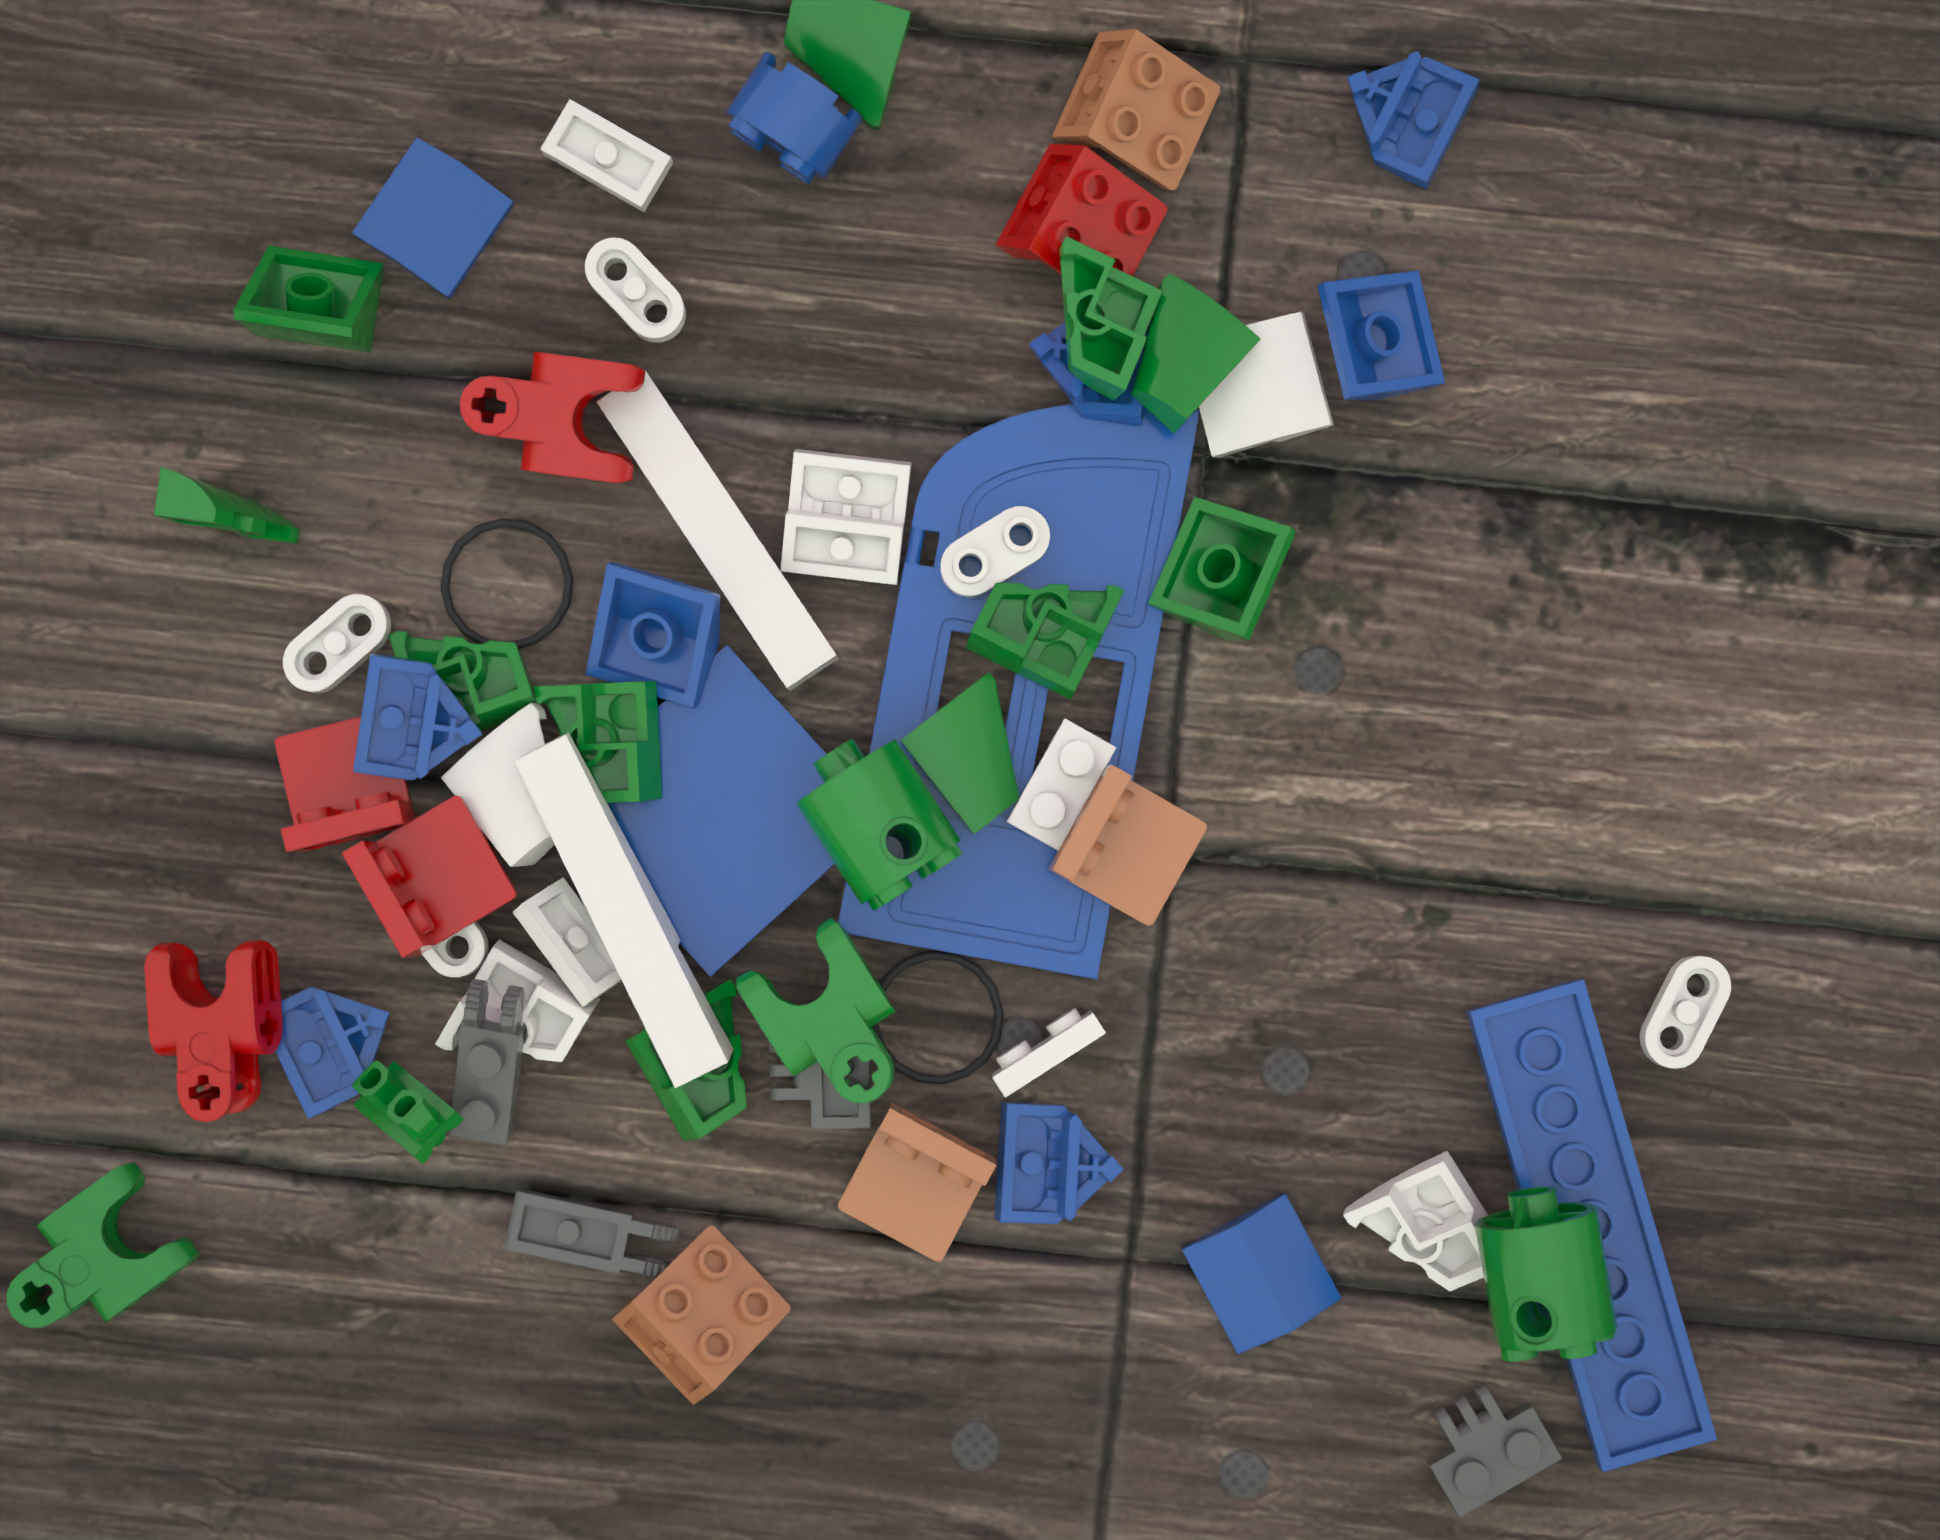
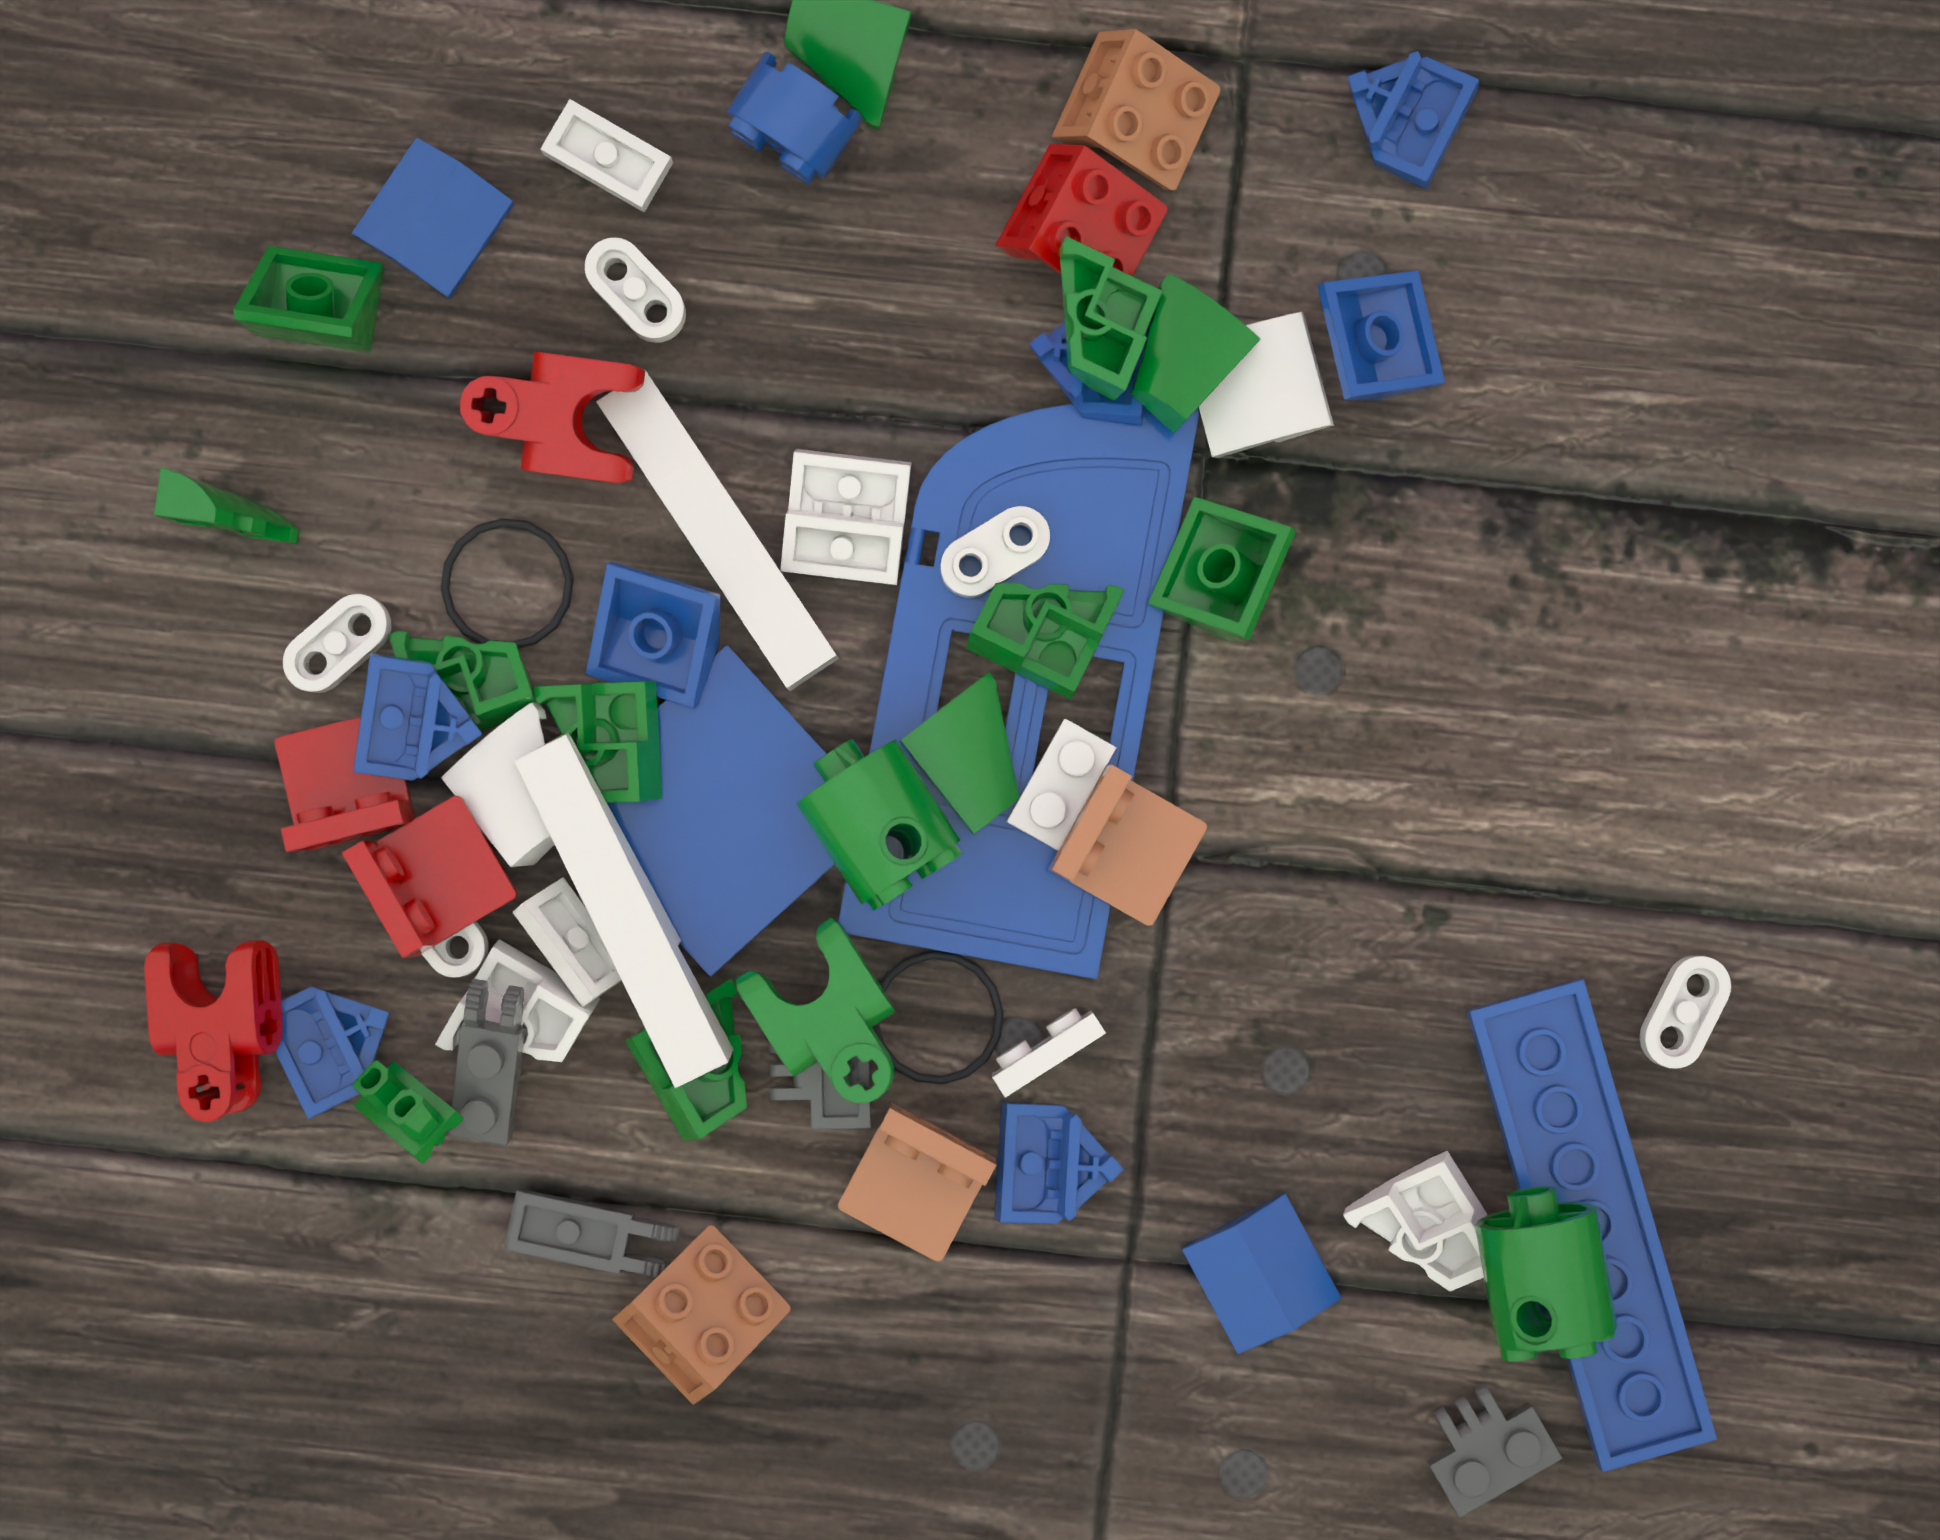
(92, 1259): green piece -> none

